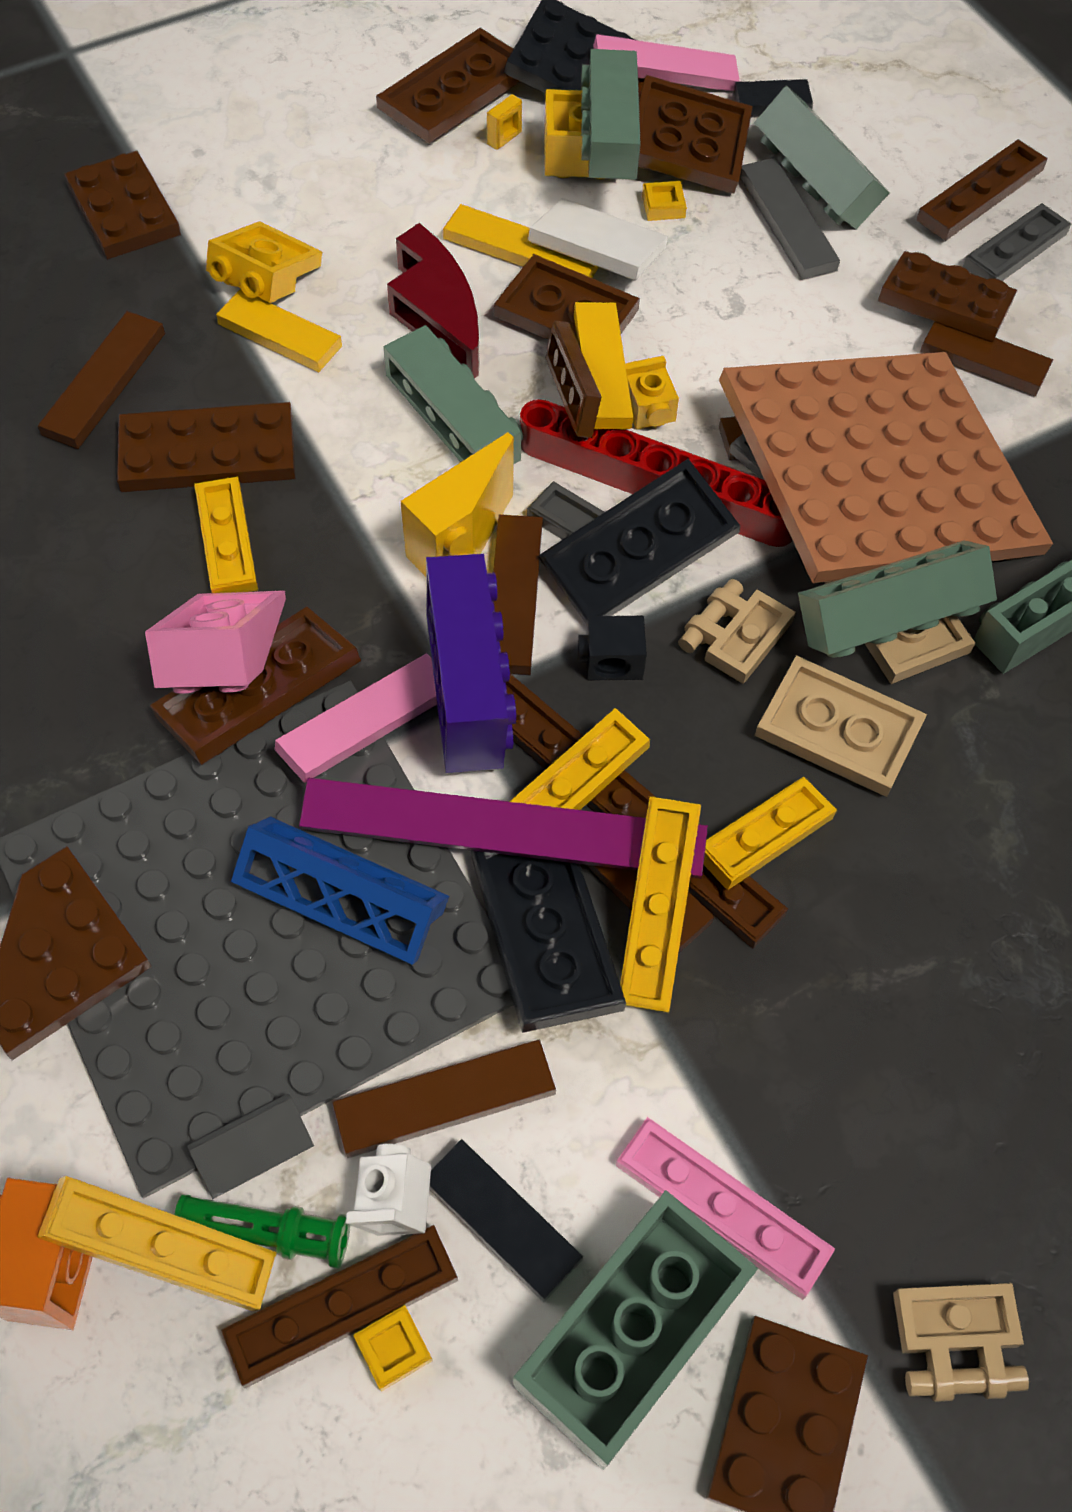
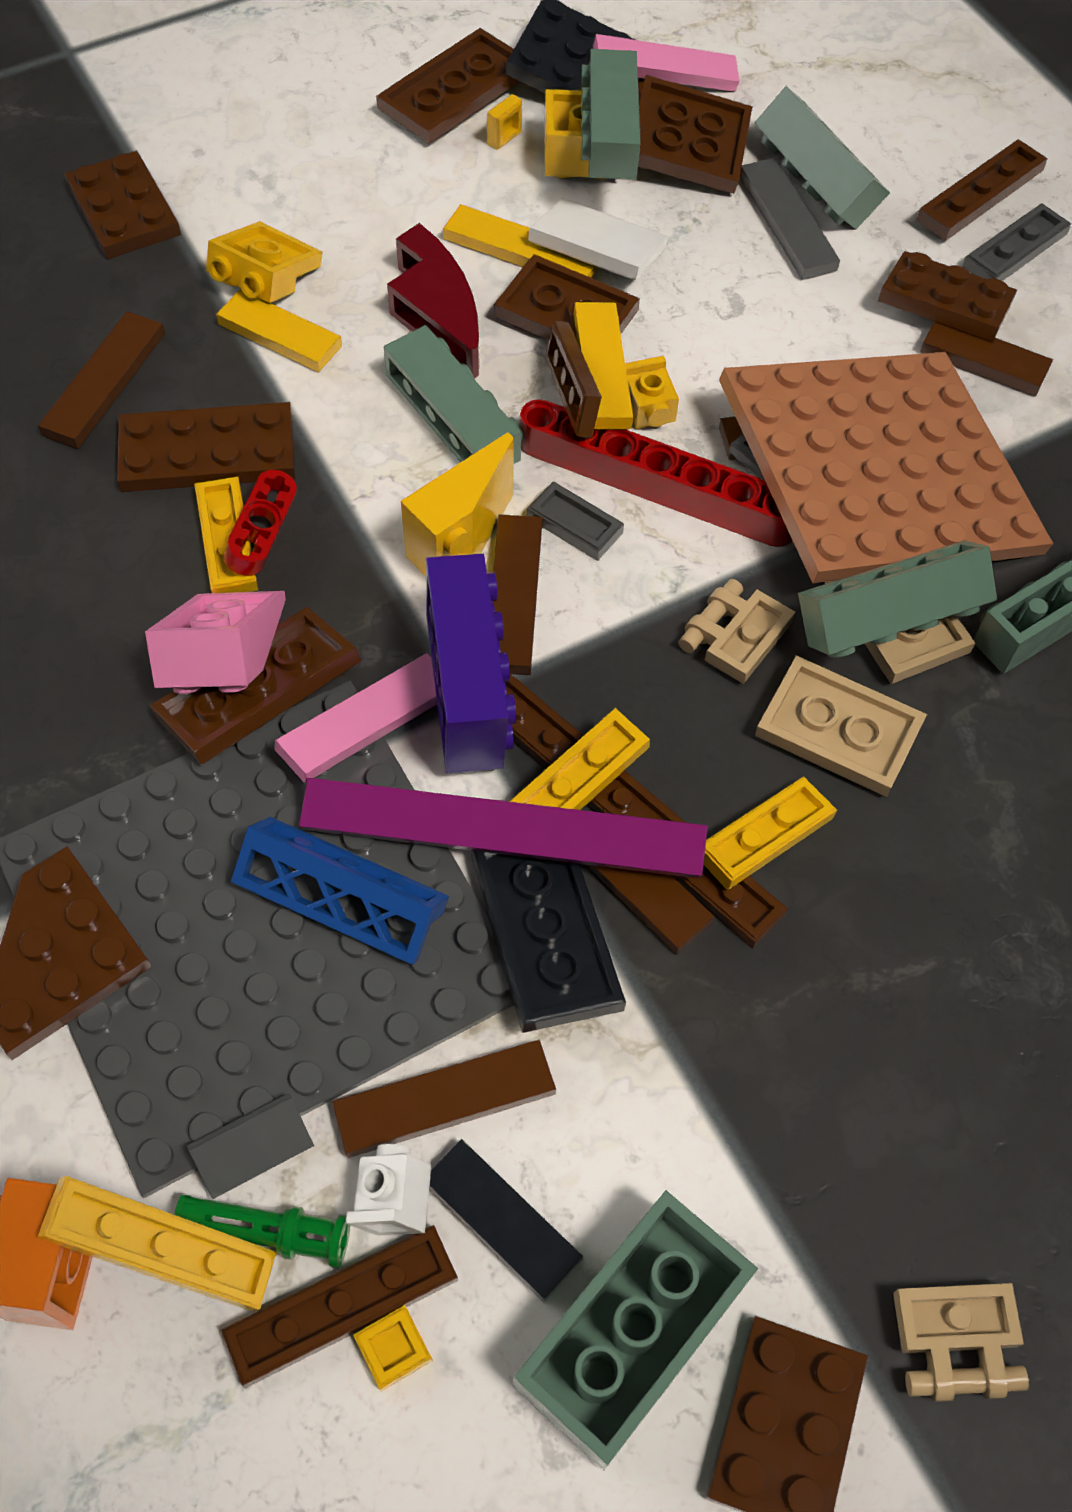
(262, 537): none -> red beam
(613, 648): black brick -> none
(640, 542): black tile -> none
(659, 903): yellow tile -> none
(664, 200): yellow tile -> none
(727, 1206): bright pink tile -> none
(762, 93): black tile -> none

